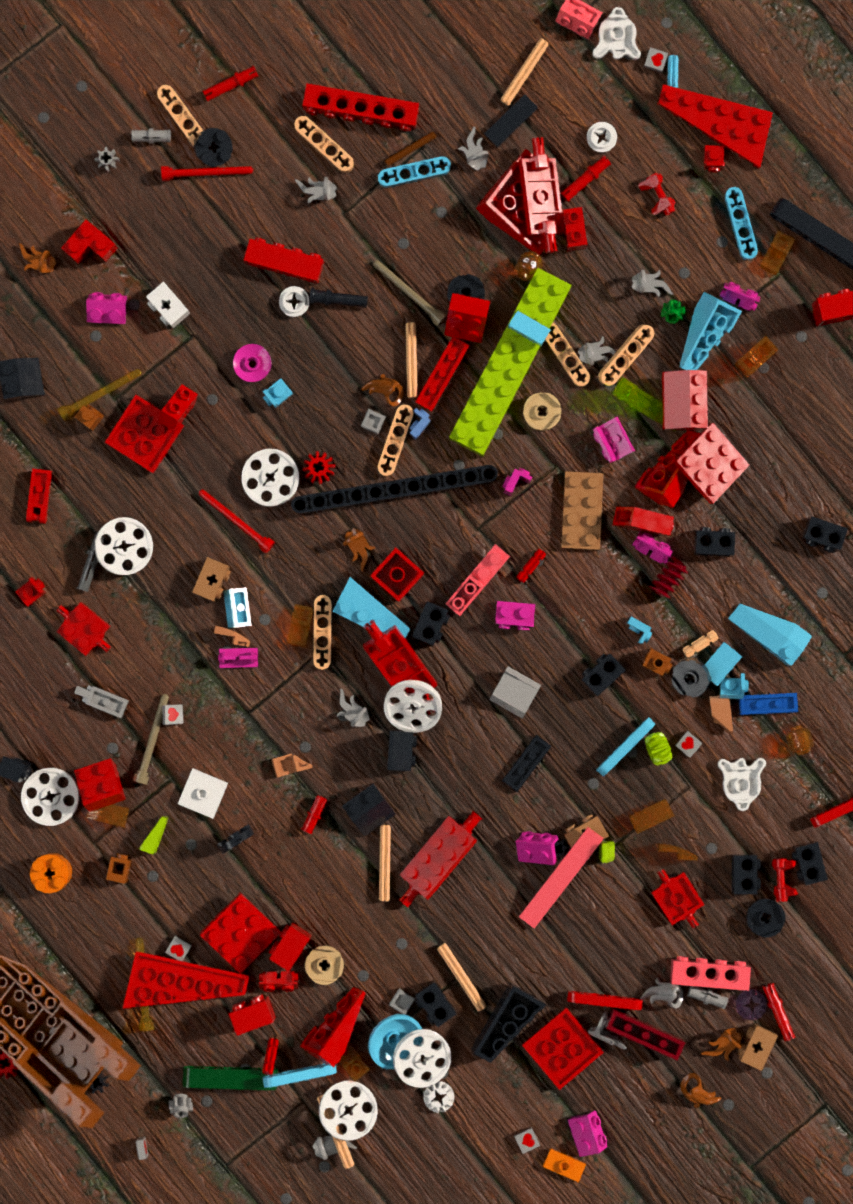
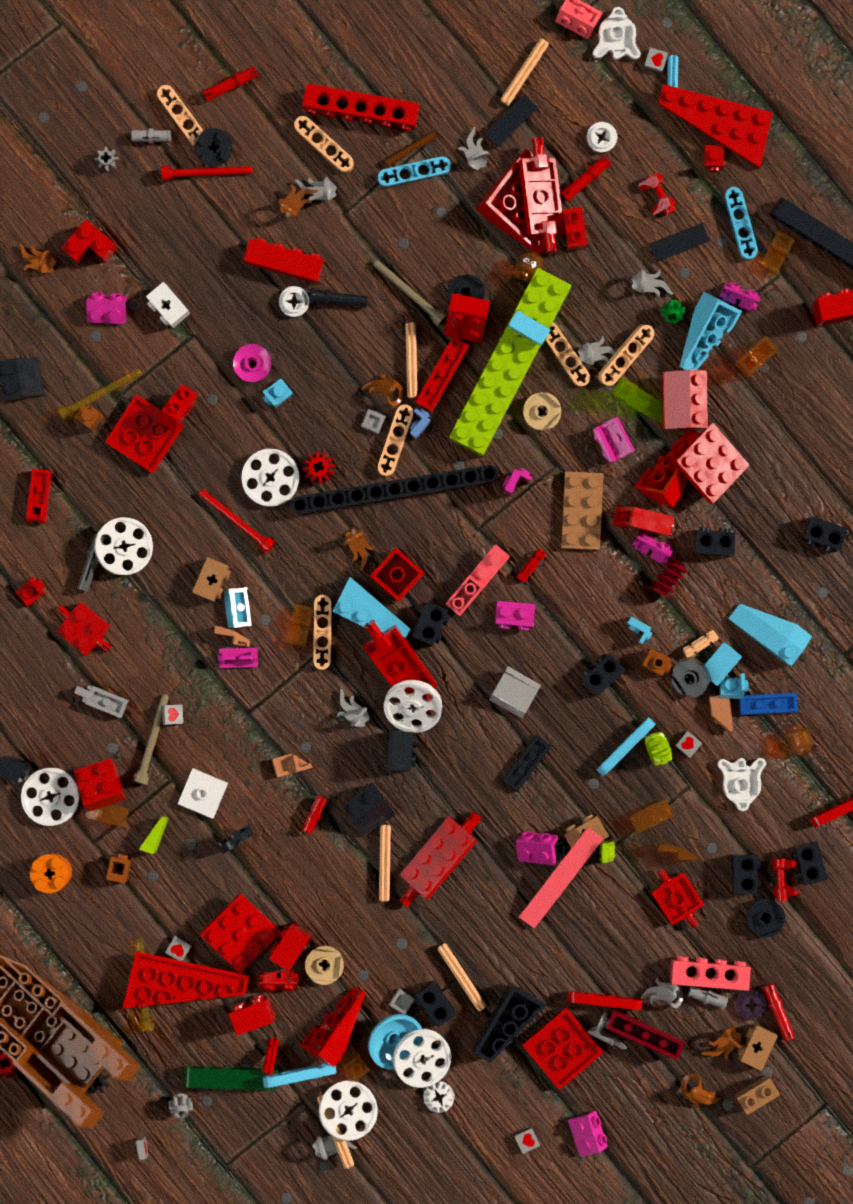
(293, 202): none -> dark orange piece
(564, 1165): orange plate -> none
(679, 242): none -> black tile
(757, 1094): none -> medium nougat brick

